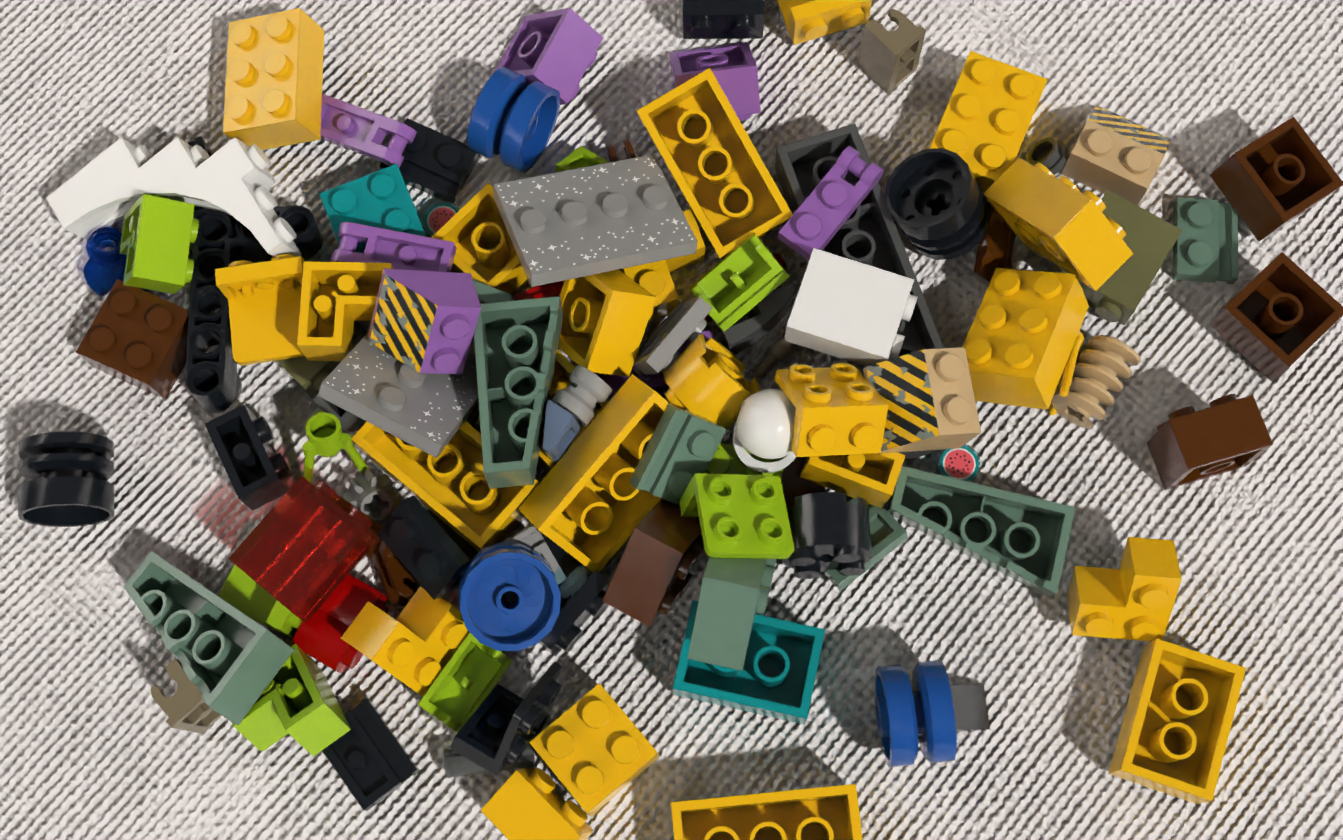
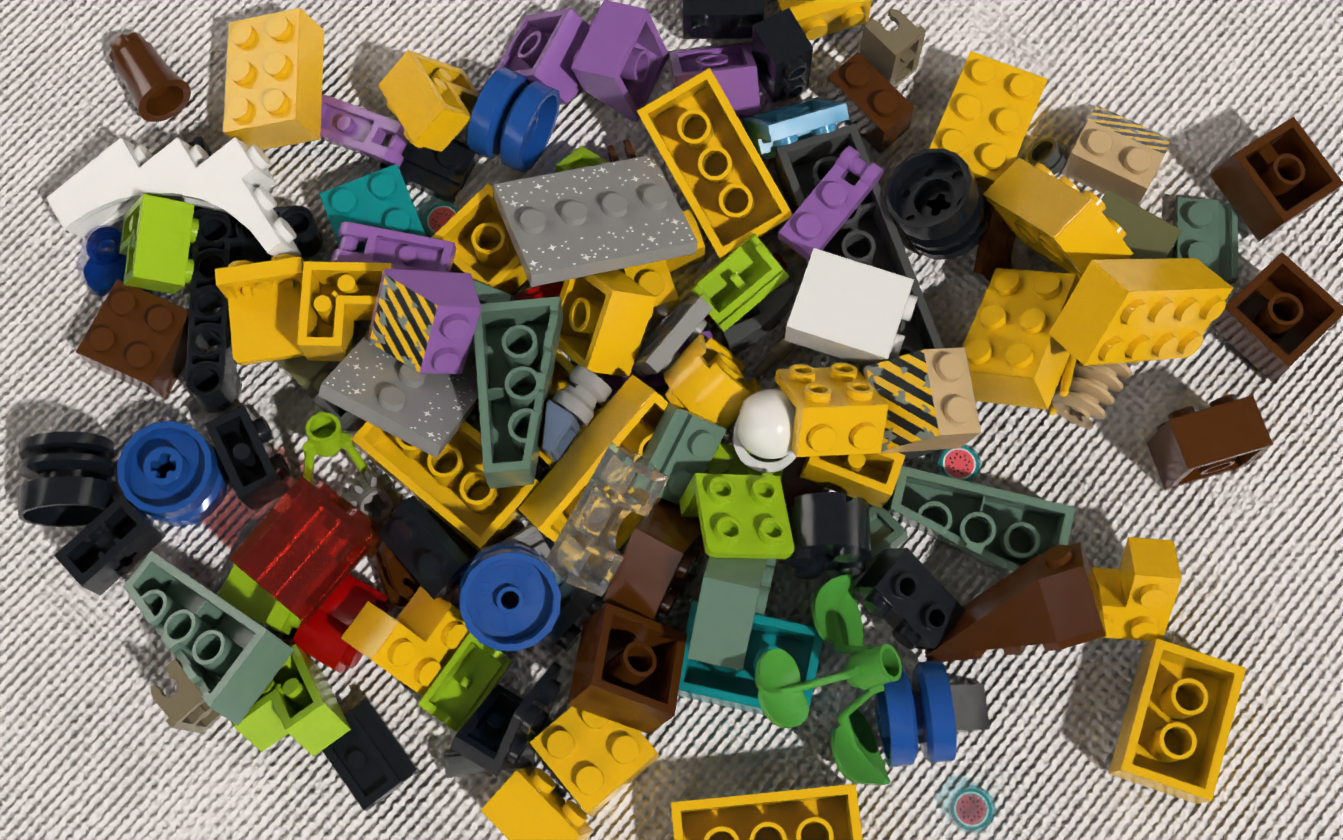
(109, 545): none -> black brick
(152, 83): none -> reddish brown plant
(172, 474): none -> blue wheel
(429, 99): none -> yellow brick
(587, 544): none -> clear arch
(620, 58): none -> medium lavender slope
(628, 669): none -> reddish brown brick
(782, 55): none -> black brick
(793, 123): none -> dark azure plate
(869, 668): none -> bright green plant
(871, 102): none -> reddish brown brick
(908, 599): none -> black brick
(971, 809): none -> clear light blue tile
(1042, 602): none -> reddish brown wedge
(1140, 310): none -> yellow brick

